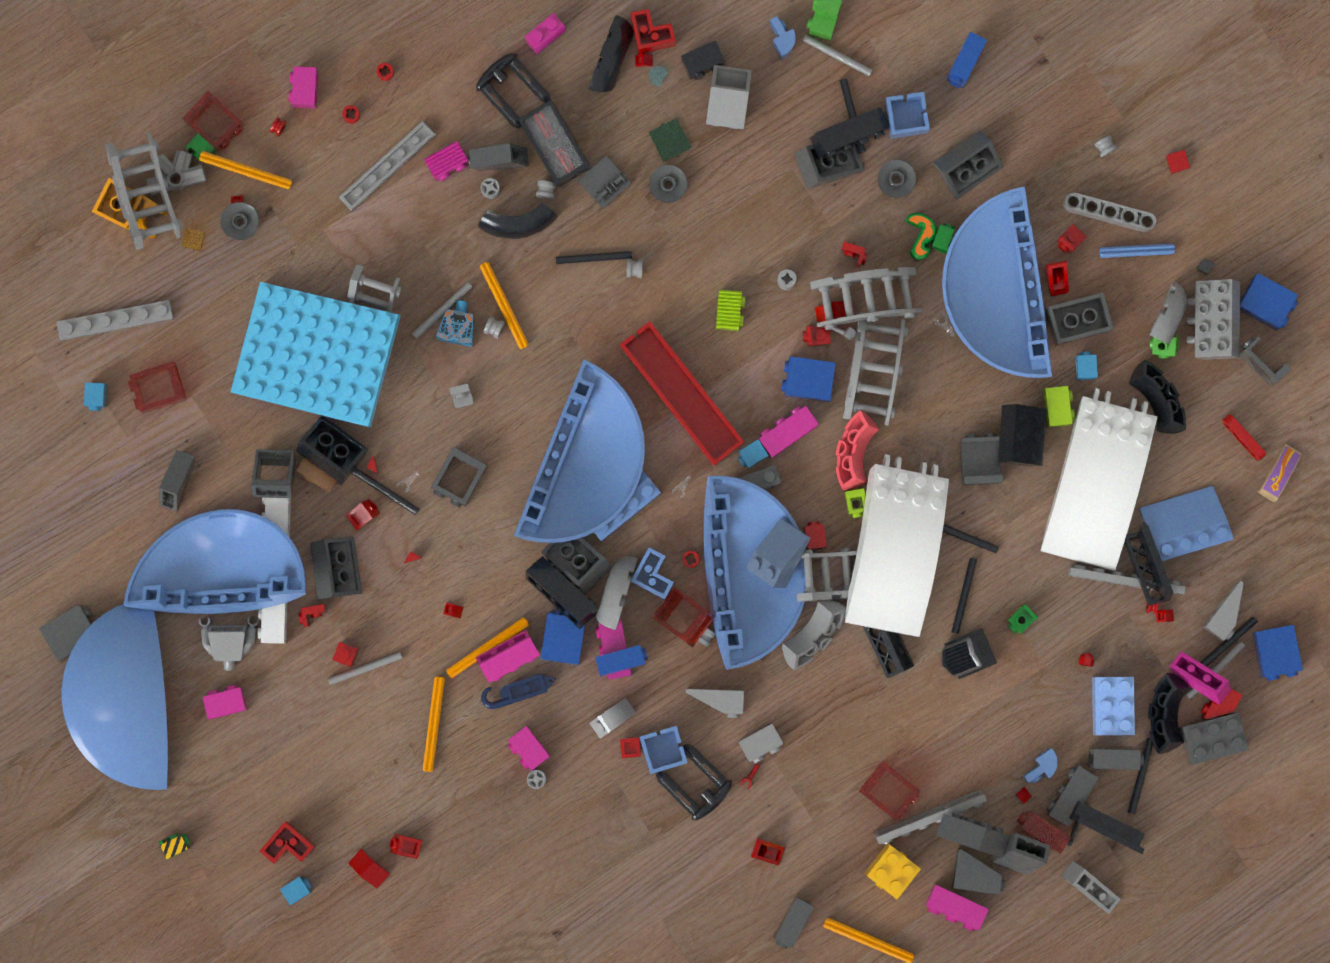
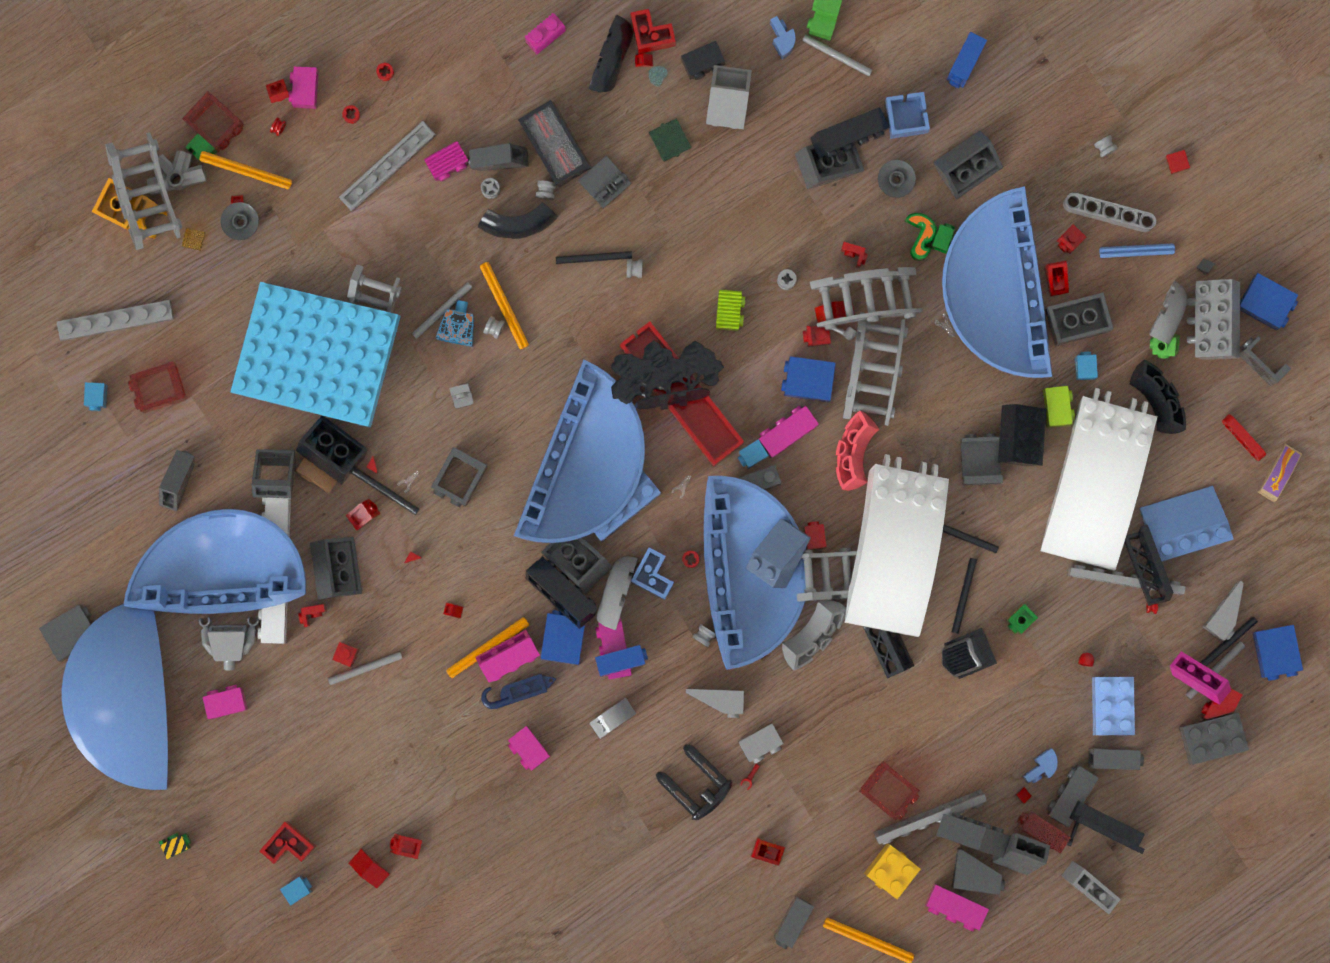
(277, 91): none -> red bracket
(433, 725): light orange axle -> none
(496, 71): black piece -> none
(533, 779): light grey wheel -> none
(630, 747): red plate -> none
(660, 371): none -> black plant
(663, 750): medium blue piece -> none
(670, 174): dark grey dish -> none
(698, 625): clear red window -> none
(850, 107): black bar -> none
(855, 495): lime brick -> none
(1140, 777): black bar -> none
(1164, 713): black brick -> none
(1165, 616): red piece -> none

